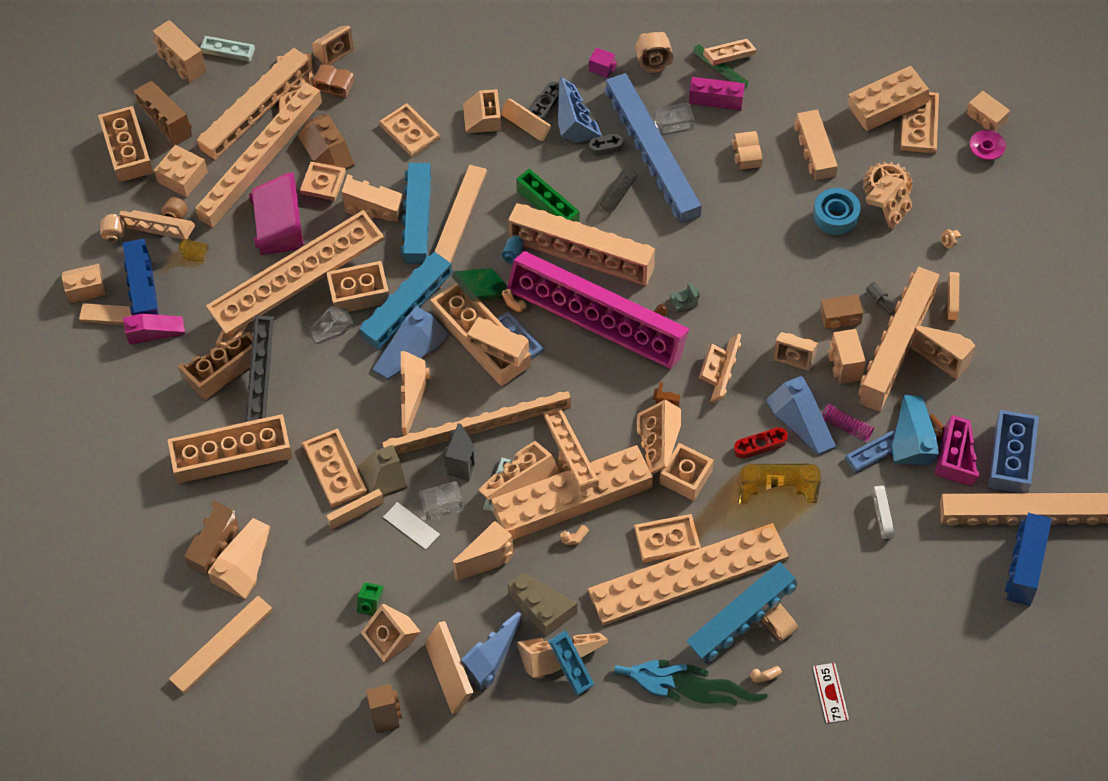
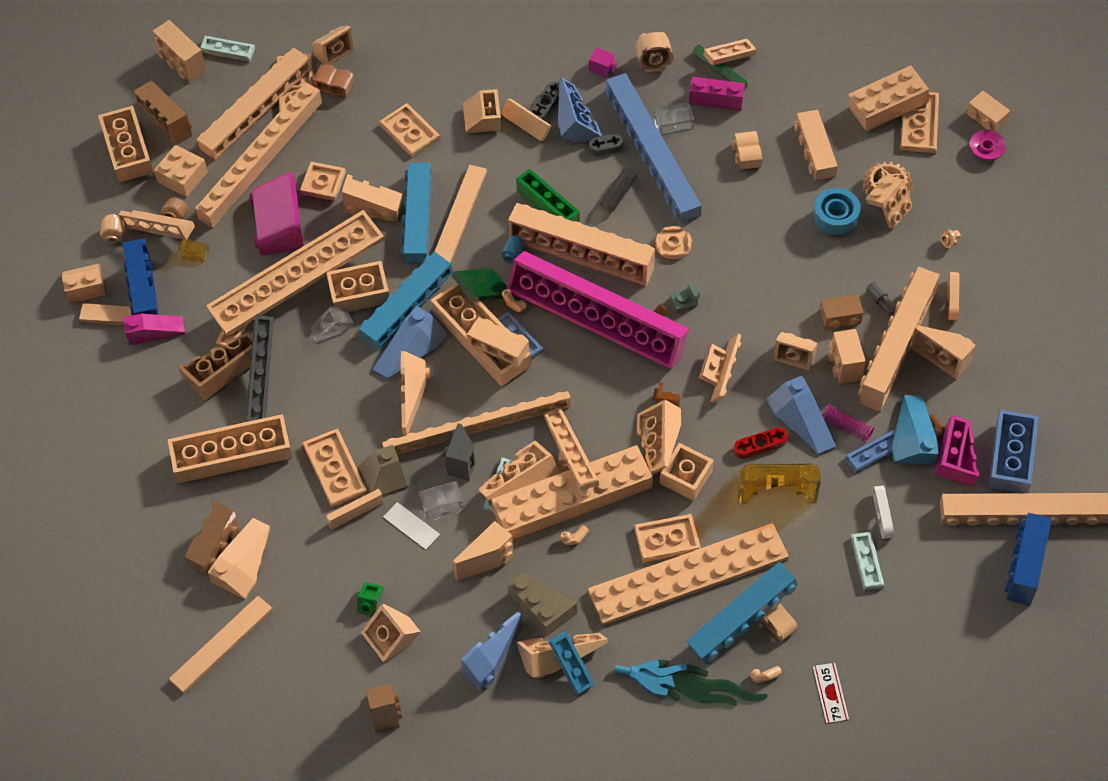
(325, 142): medium nougat wedge -> none
(448, 667): light nougat tile -> none
(673, 243): none -> light nougat tile
(867, 561): none -> light aqua tile

